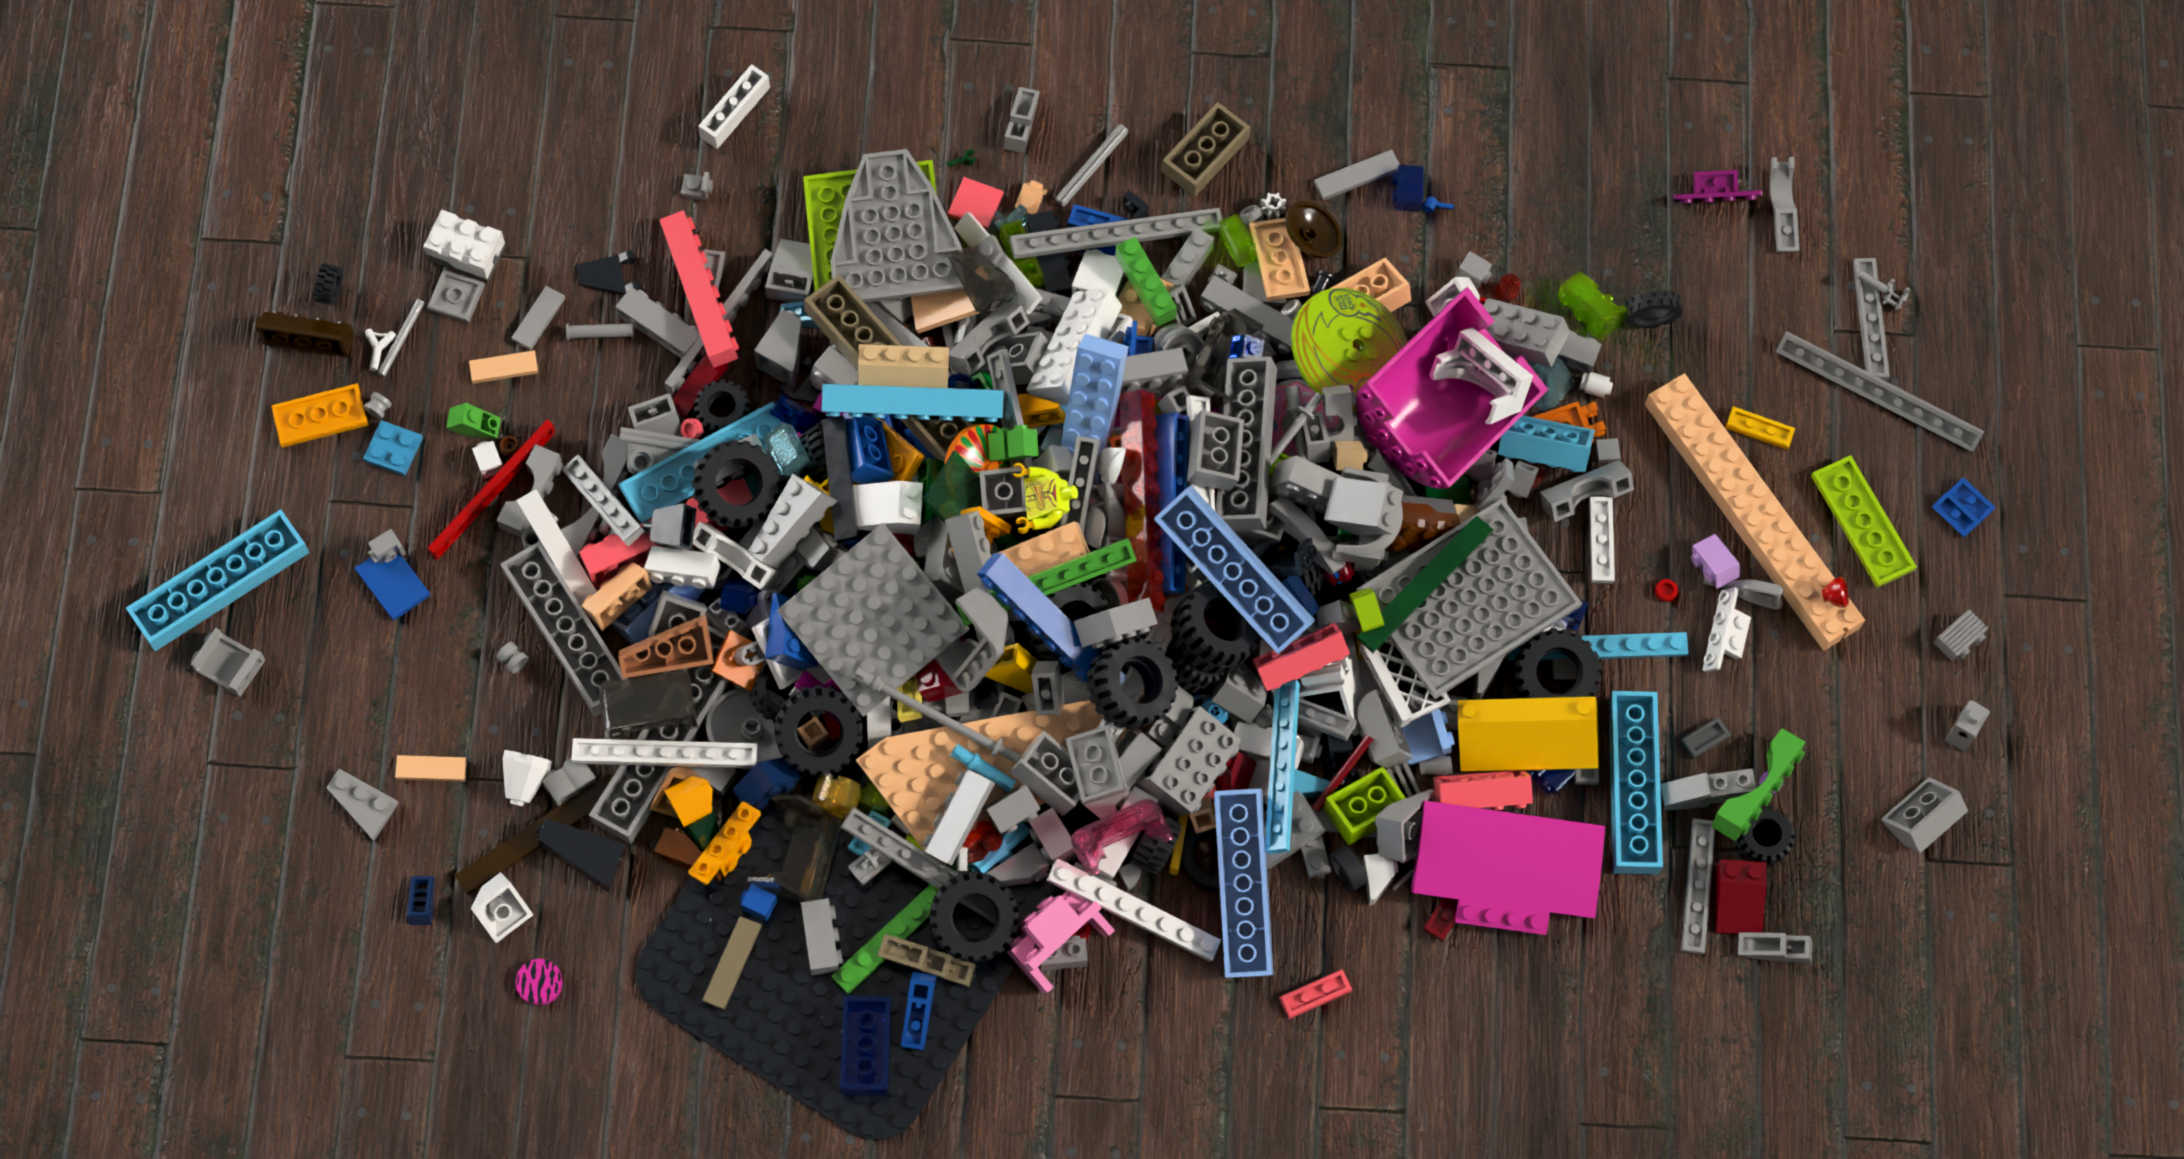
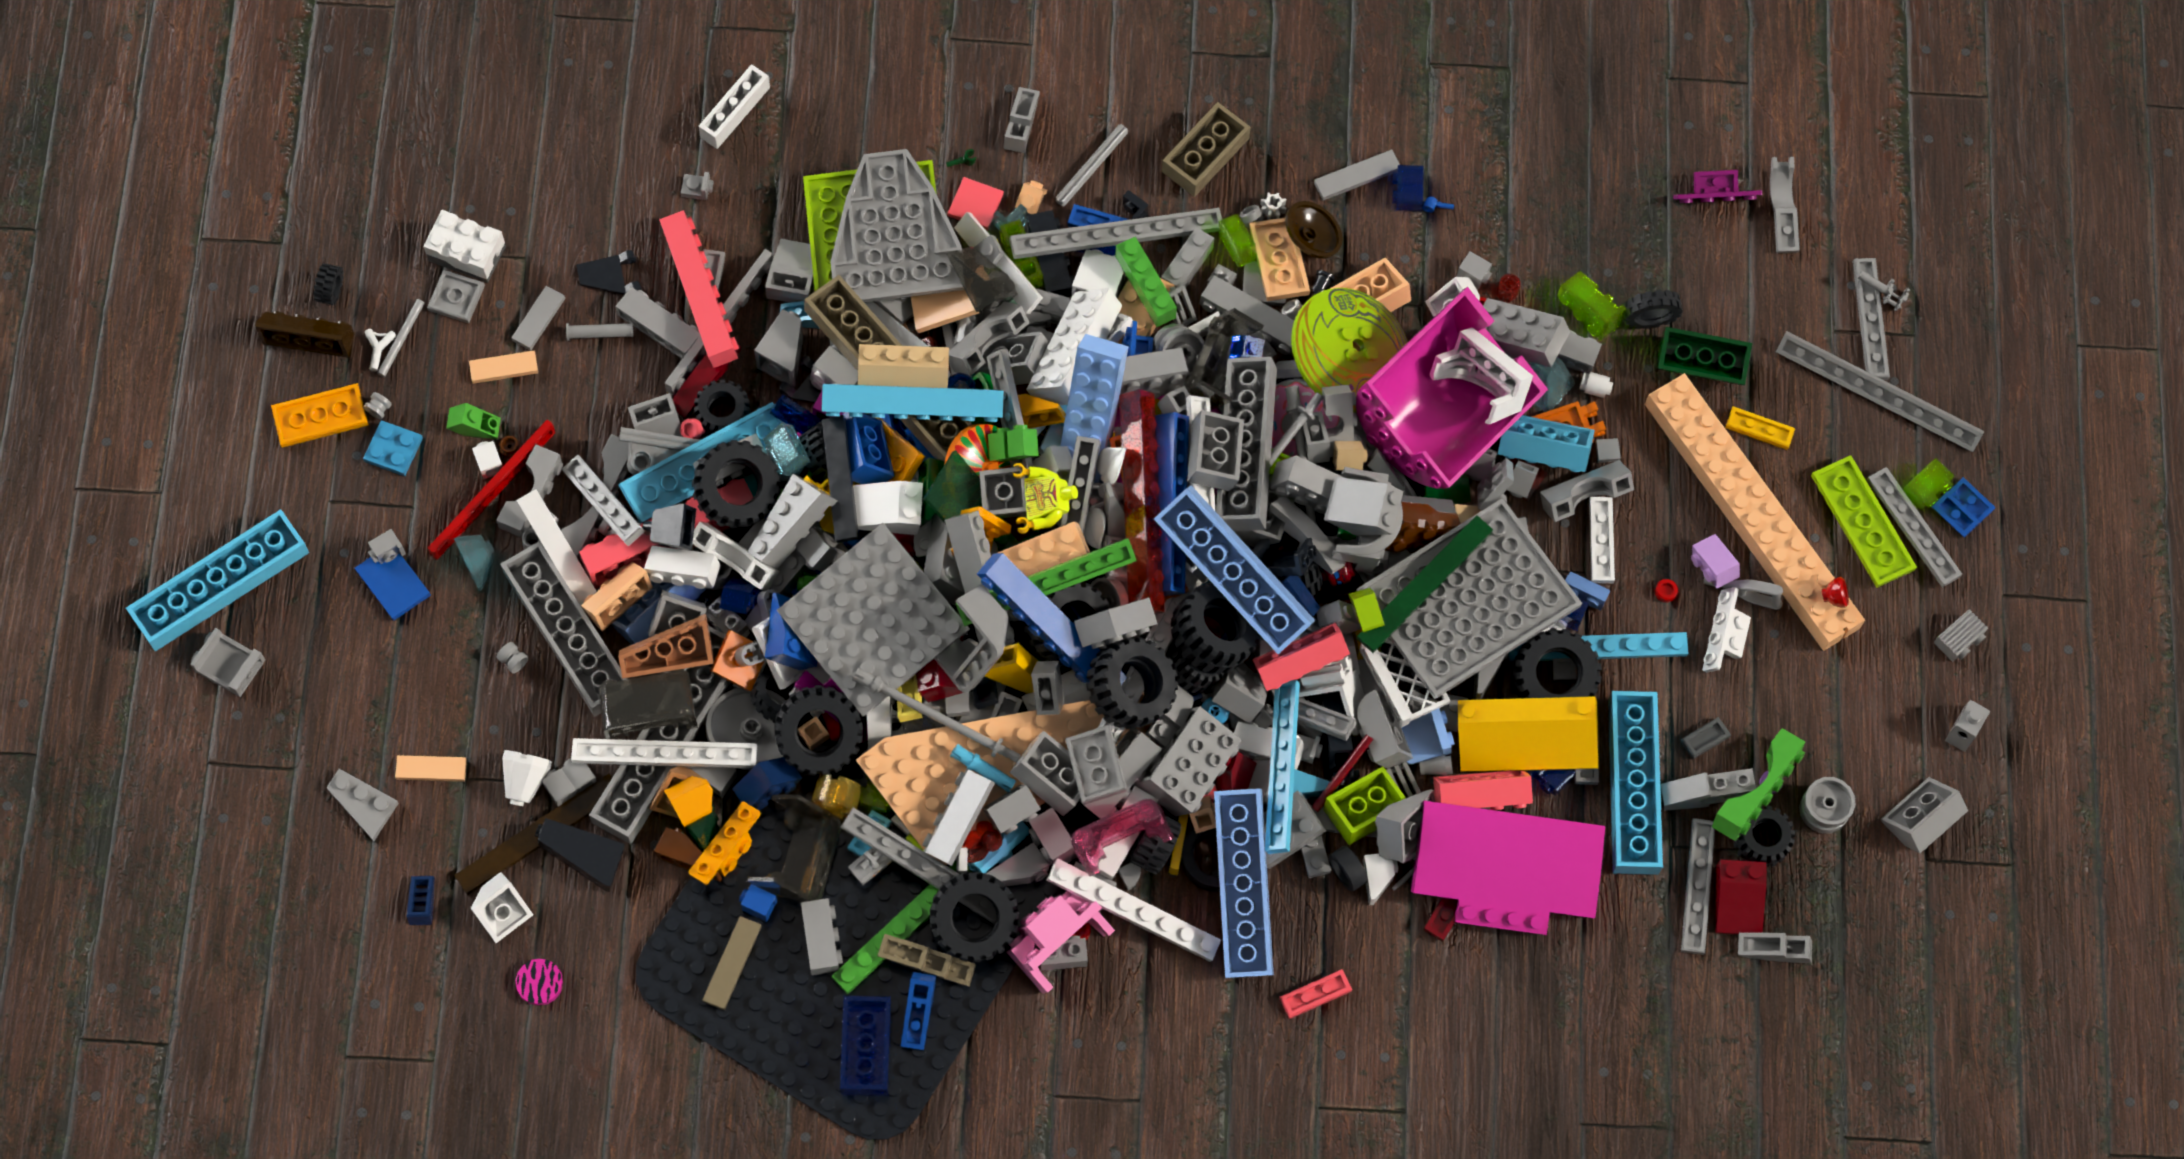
(476, 556): none -> clear light blue slope
(1587, 590): none -> medium blue bracket
(1704, 356): none -> dark green slope
(1827, 805): none -> light grey wheel
(1914, 527): none -> light grey plate
(1928, 484): none -> clear neon green brick

